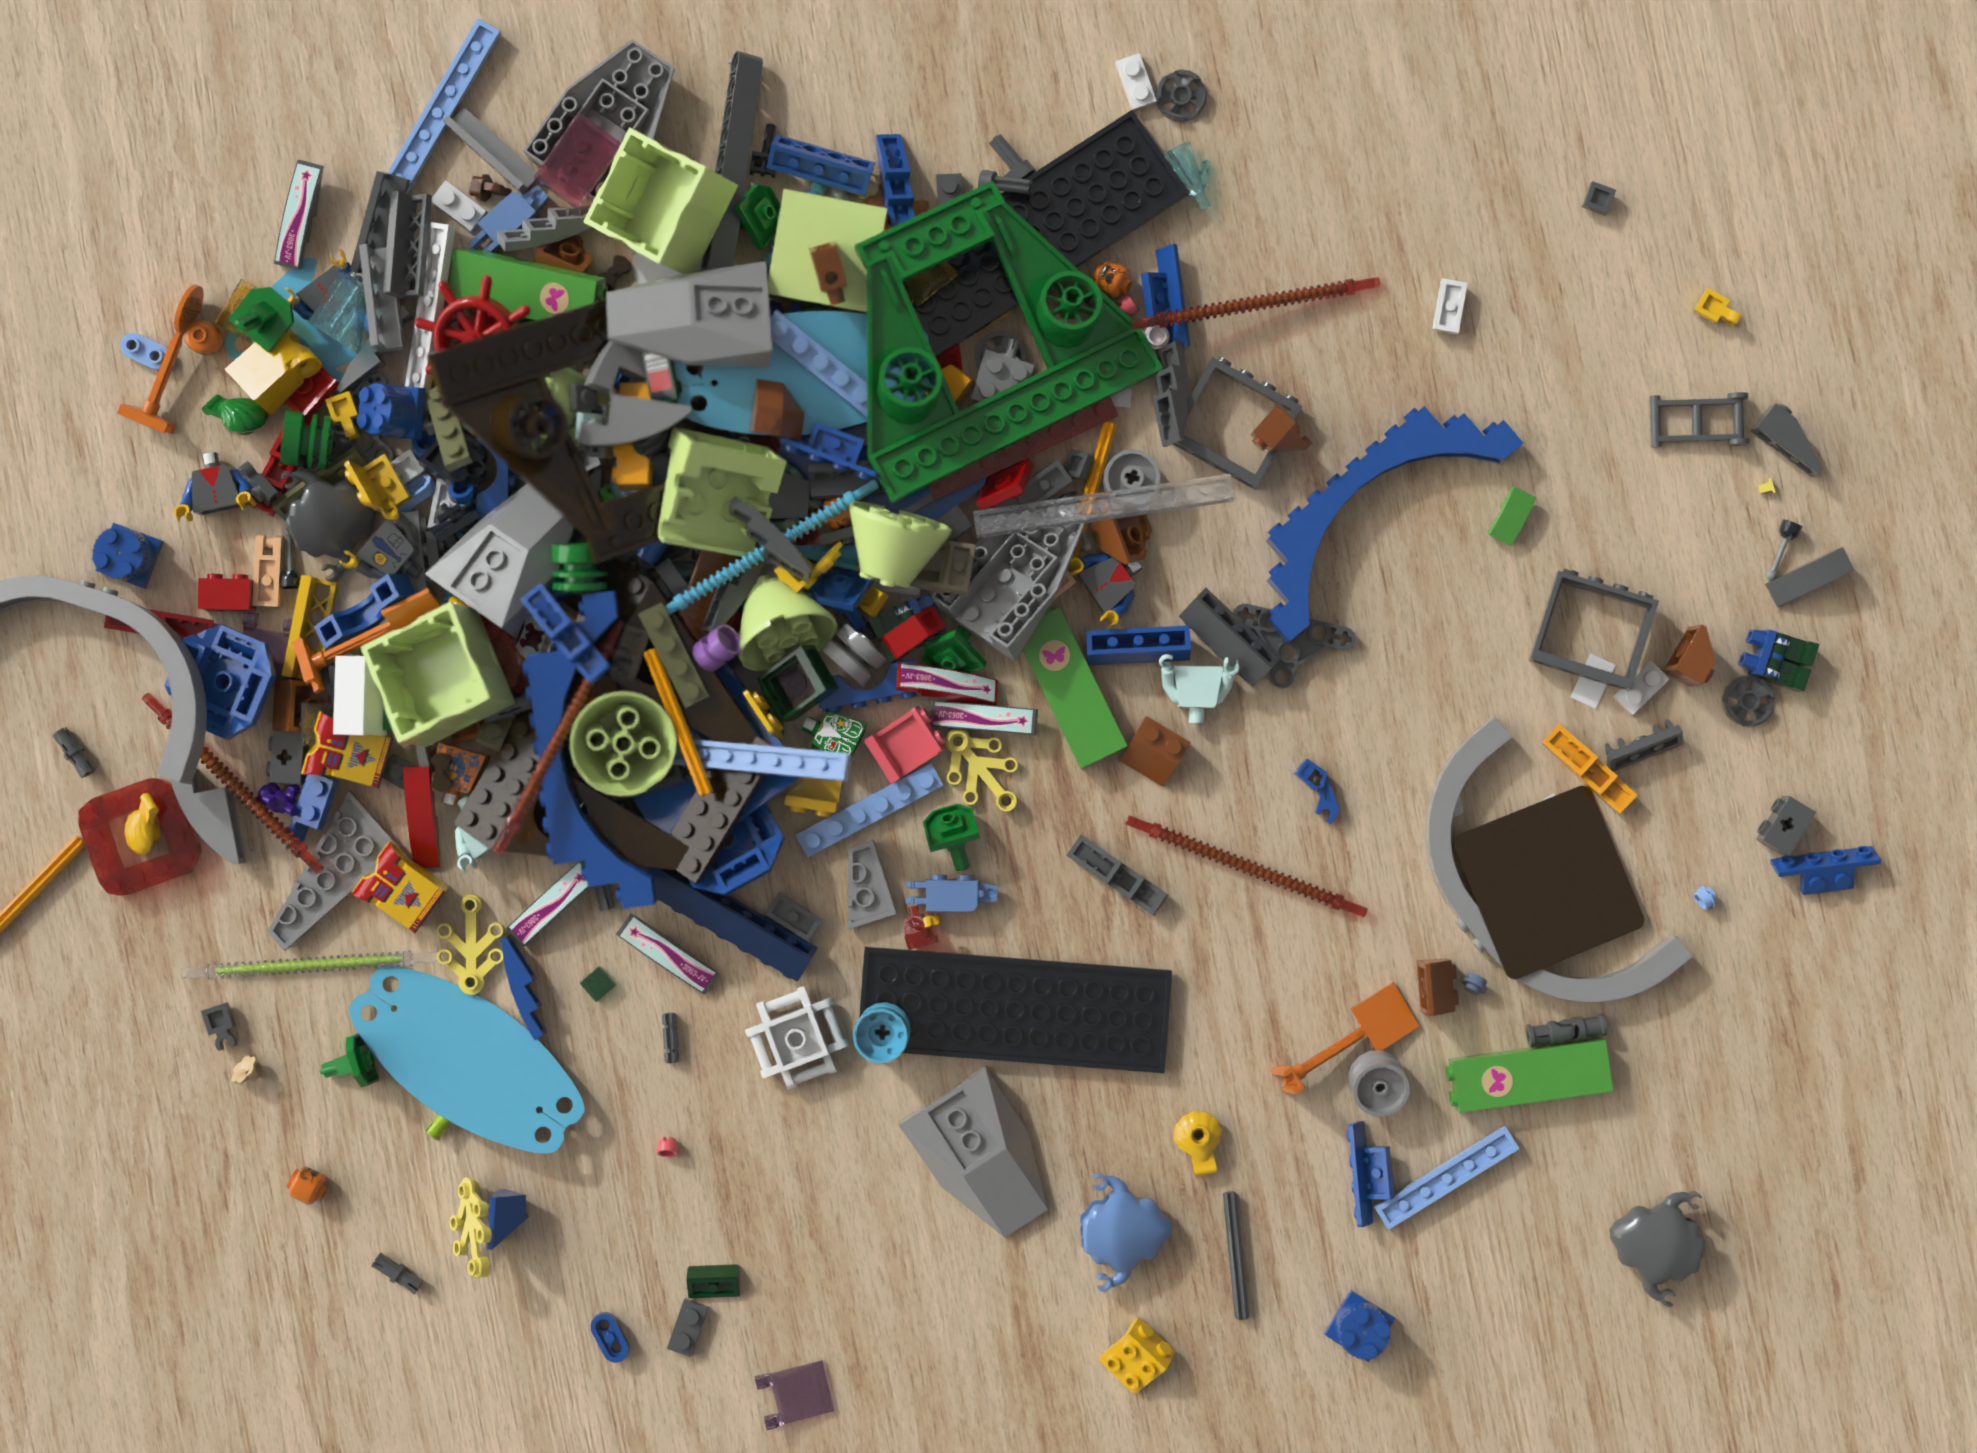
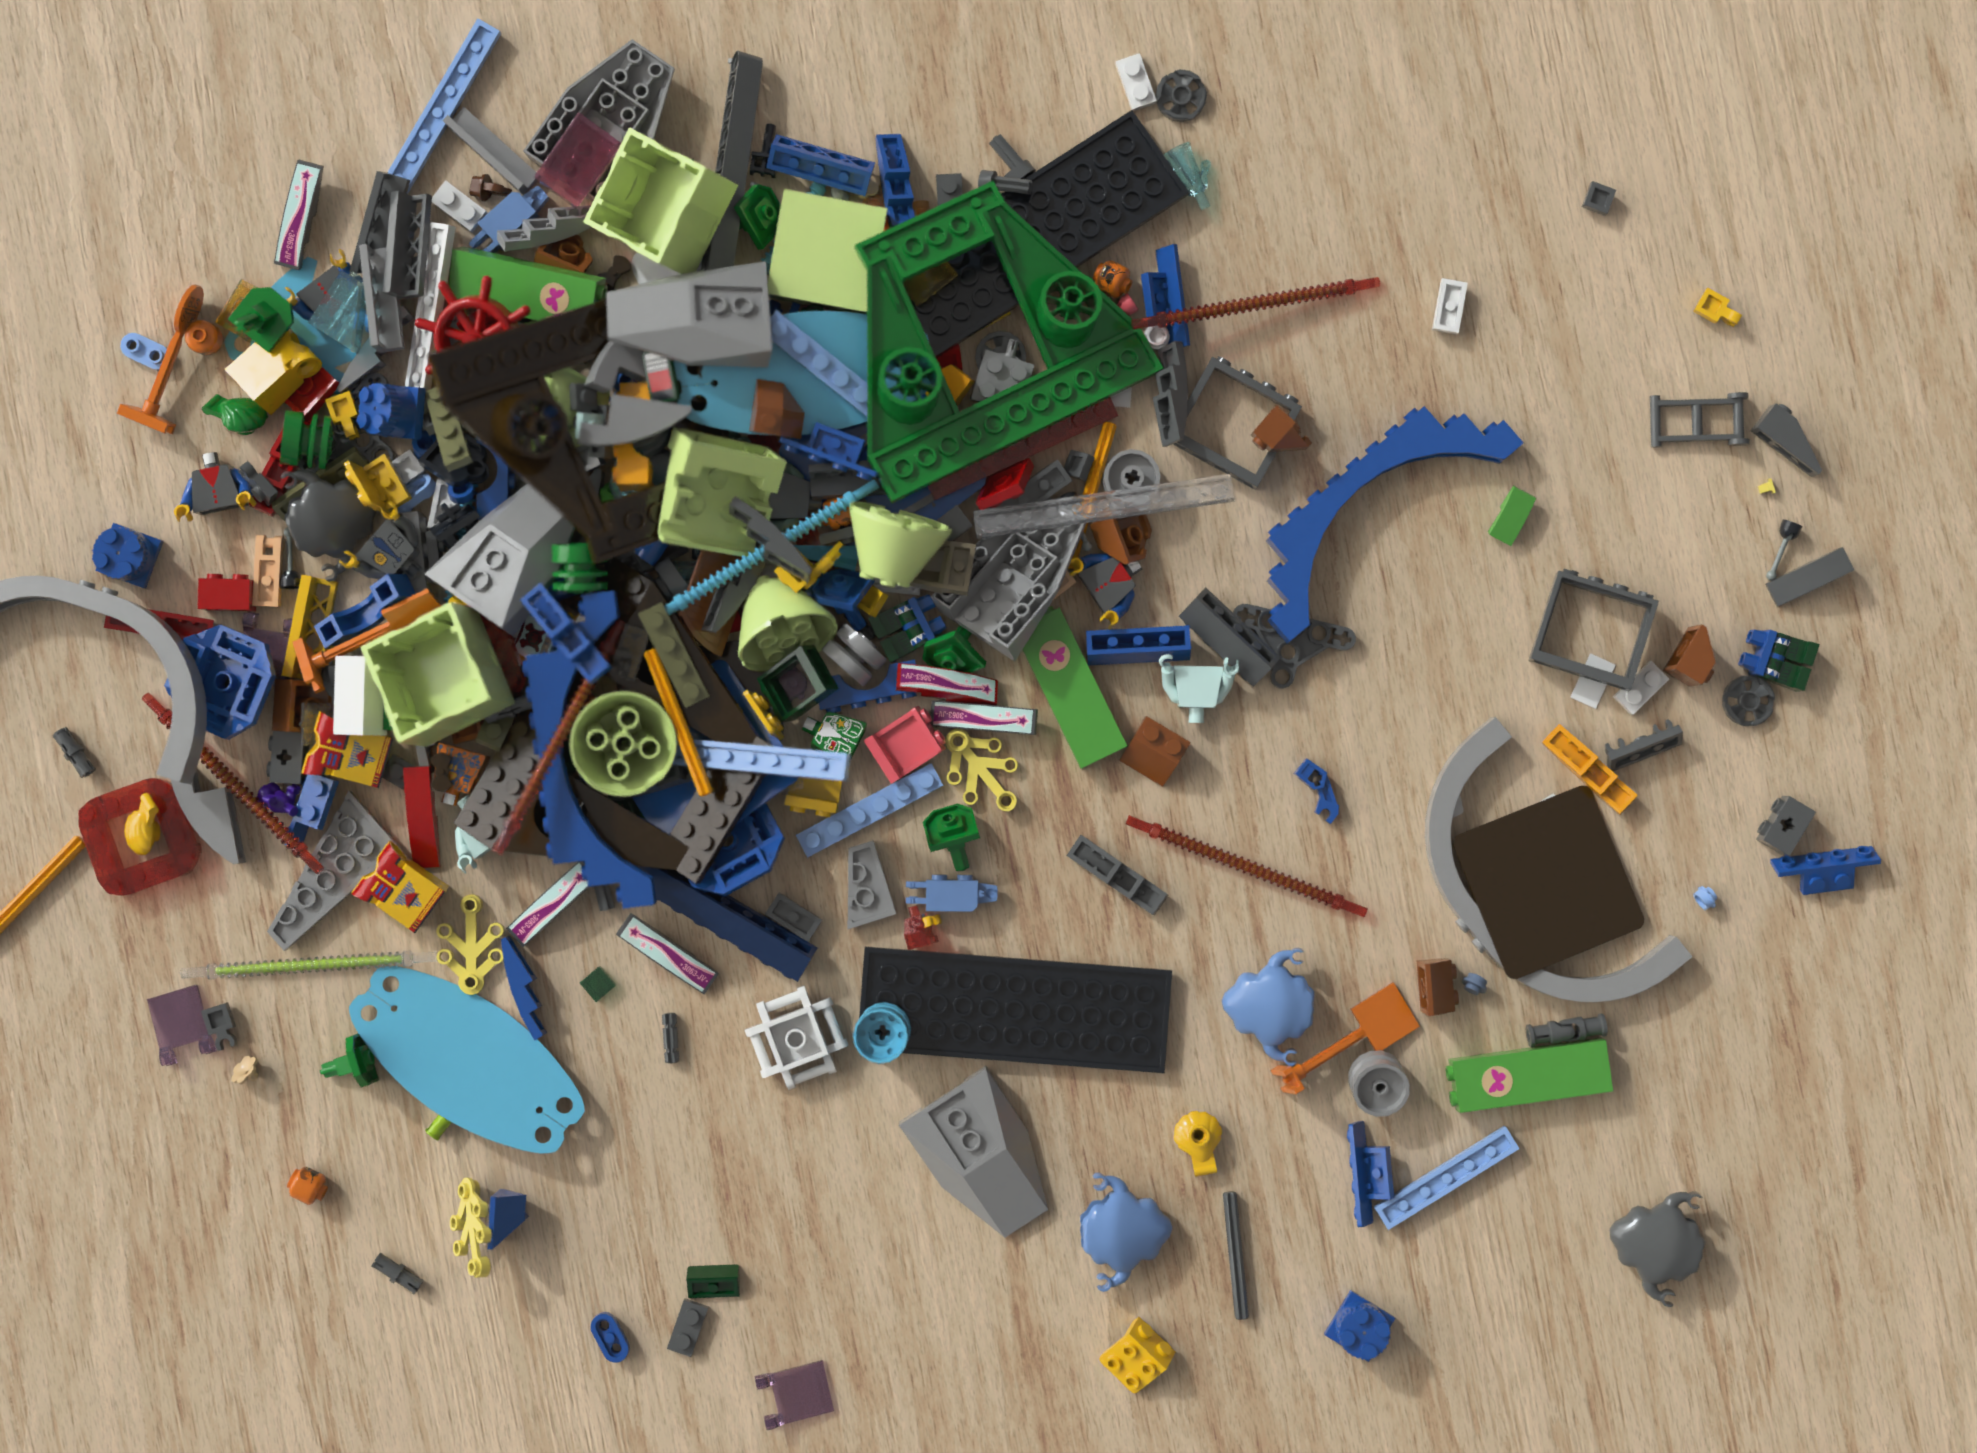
(179, 1022): none -> clear purple flag
(668, 1147): coral hinge -> none
(717, 648): medium lavender wheel -> none
(827, 259): dark orange torso -> none
(913, 632): red slope -> none
(1272, 1005): none -> medium blue piece

